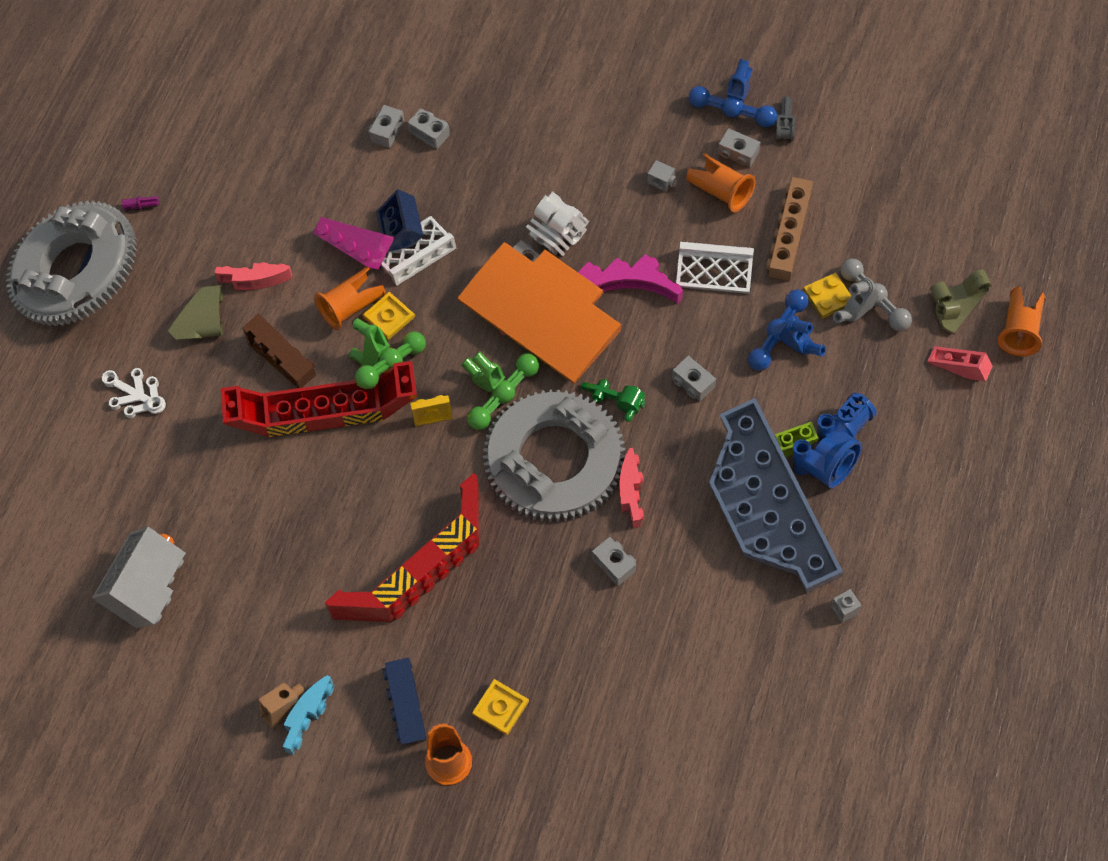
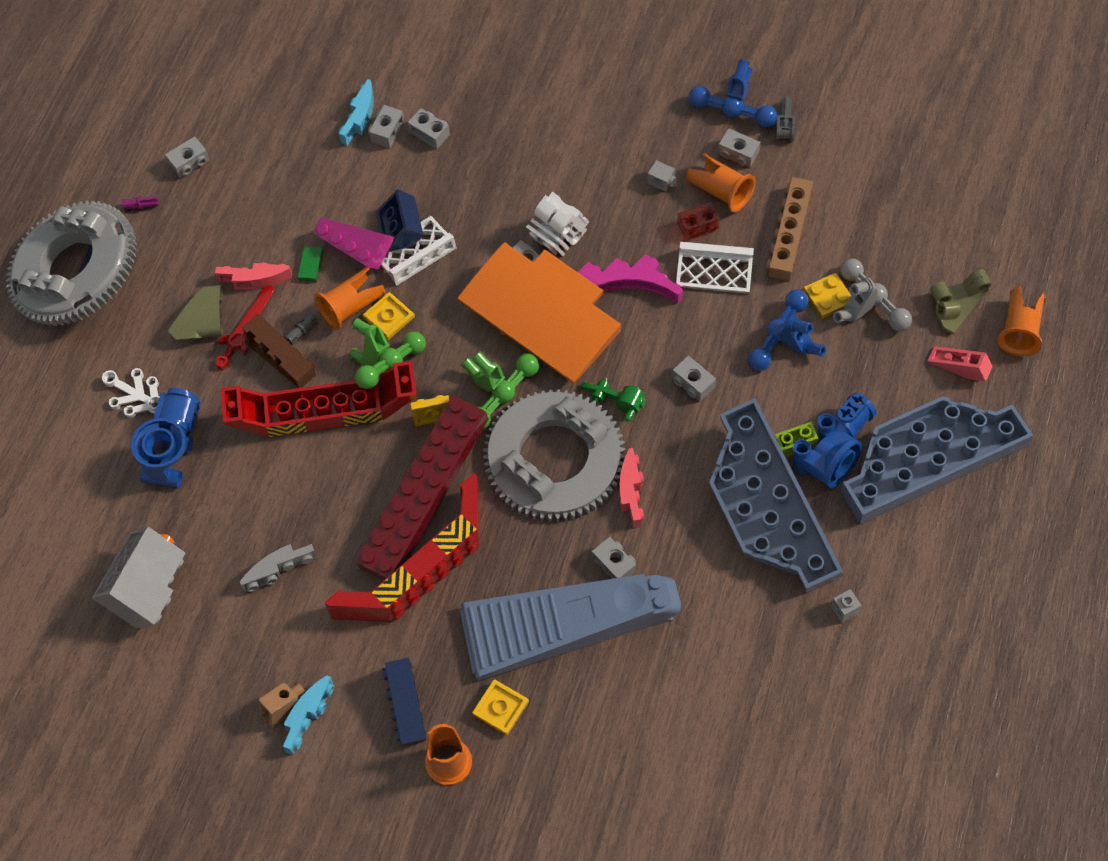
(172, 421): none -> blue piece
(179, 156): none -> light grey brick
(237, 338): none -> red sword
(268, 569): none -> light grey slope
(300, 328): none -> dark grey pin
(310, 263): none -> green tile
(361, 113): none -> medium azure slope
(422, 488): none -> dark red brick
(550, 622): none -> sand blue brick
(696, 217): none -> clear red brick
(930, 450): none -> sand blue brick

